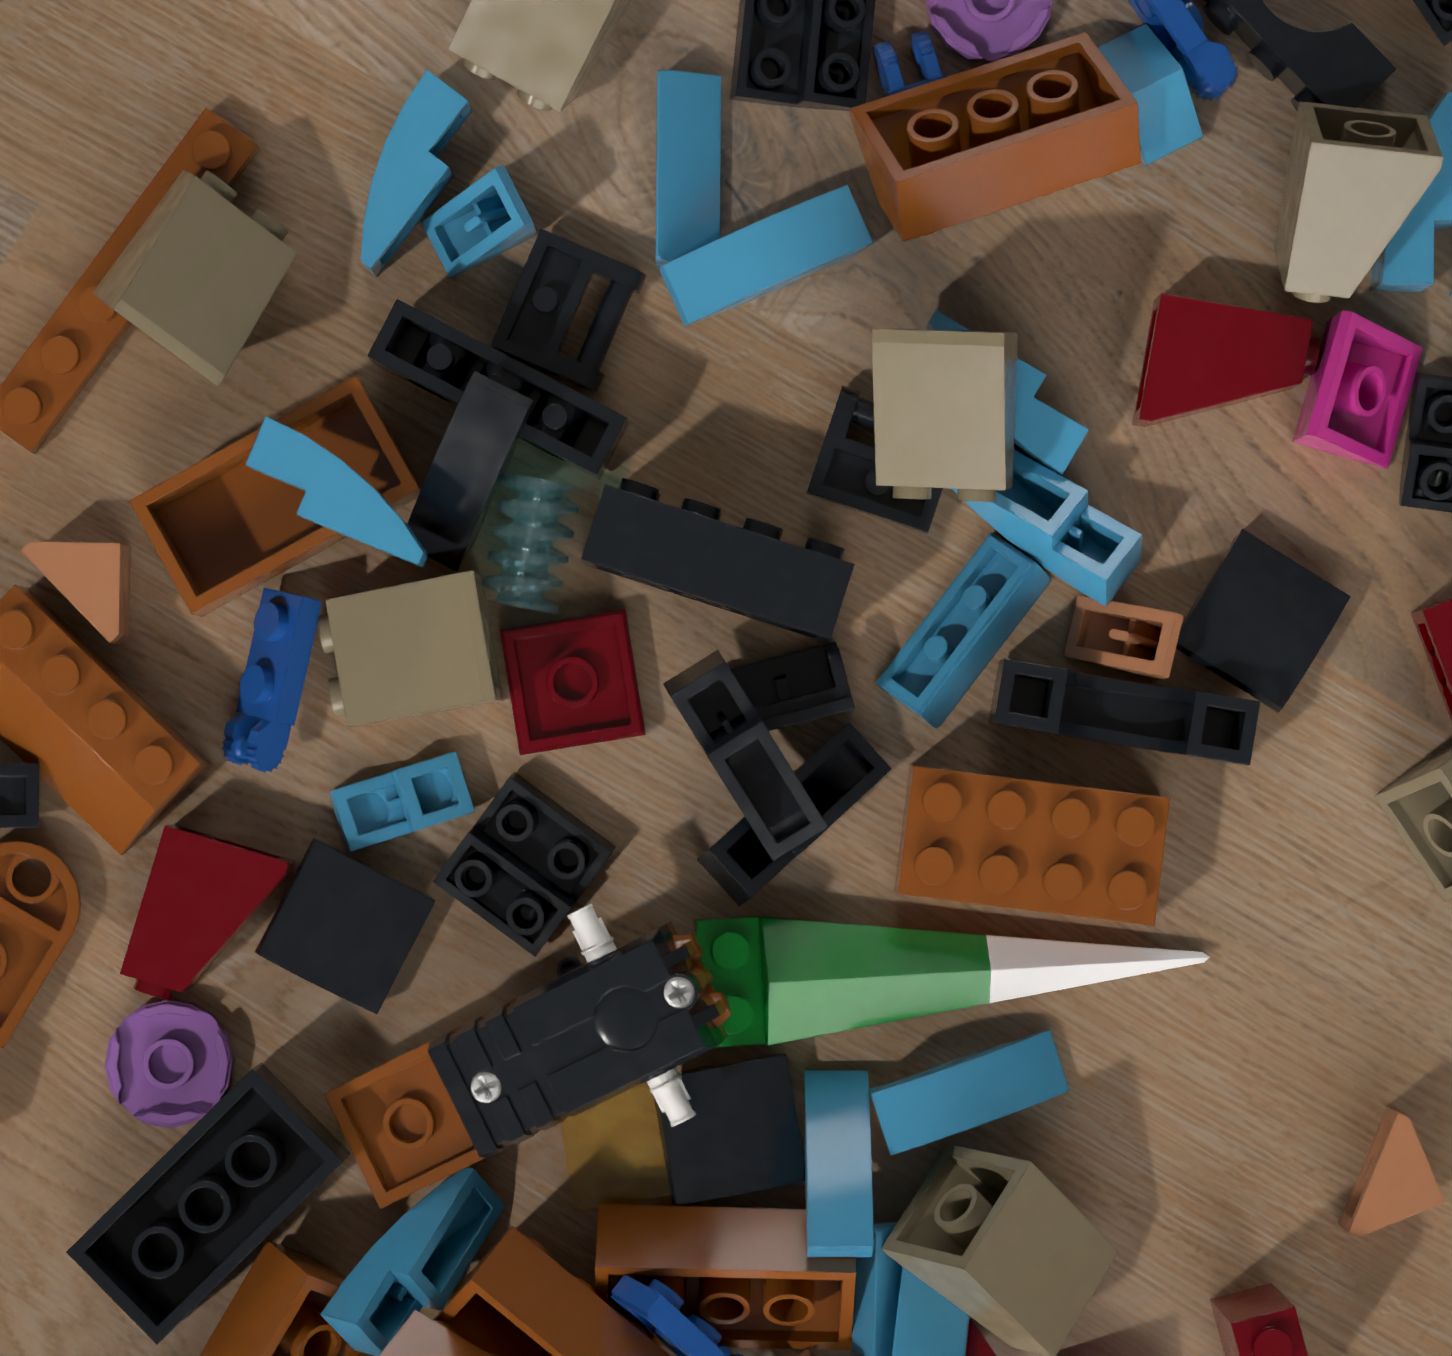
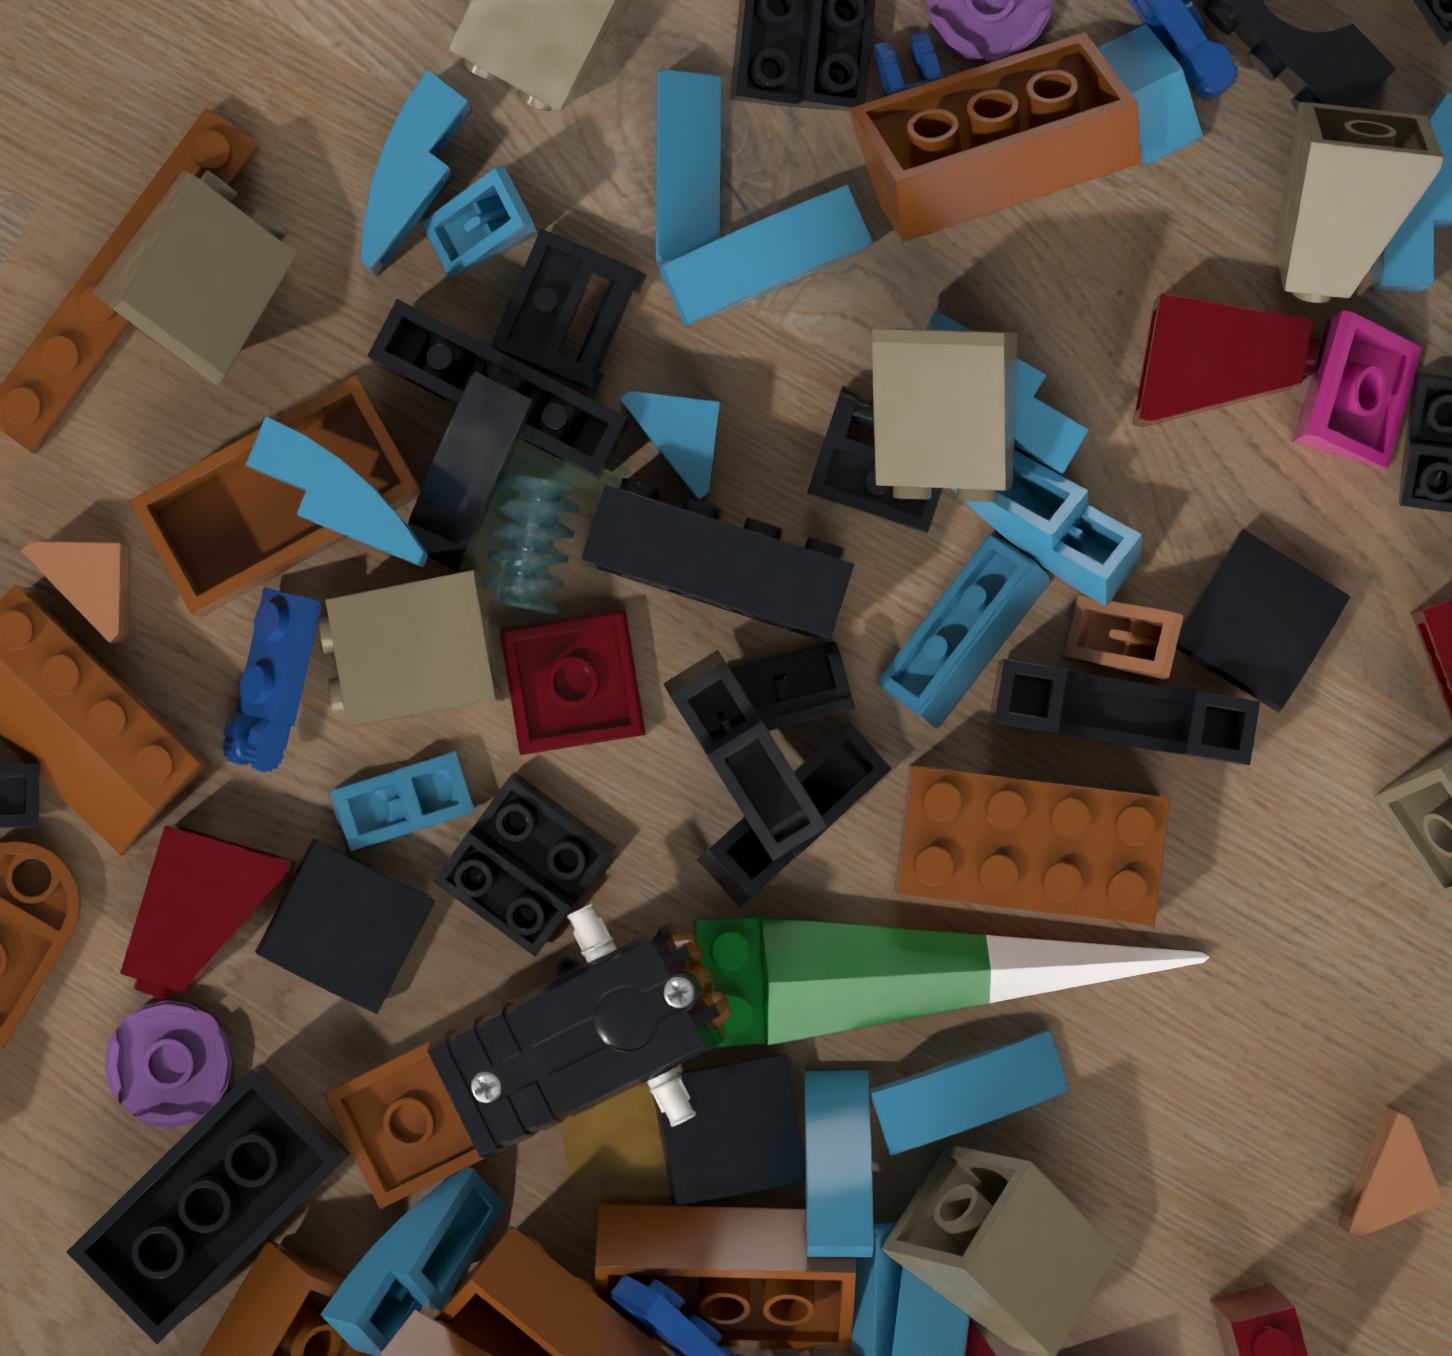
(681, 432): none -> dark azure slope

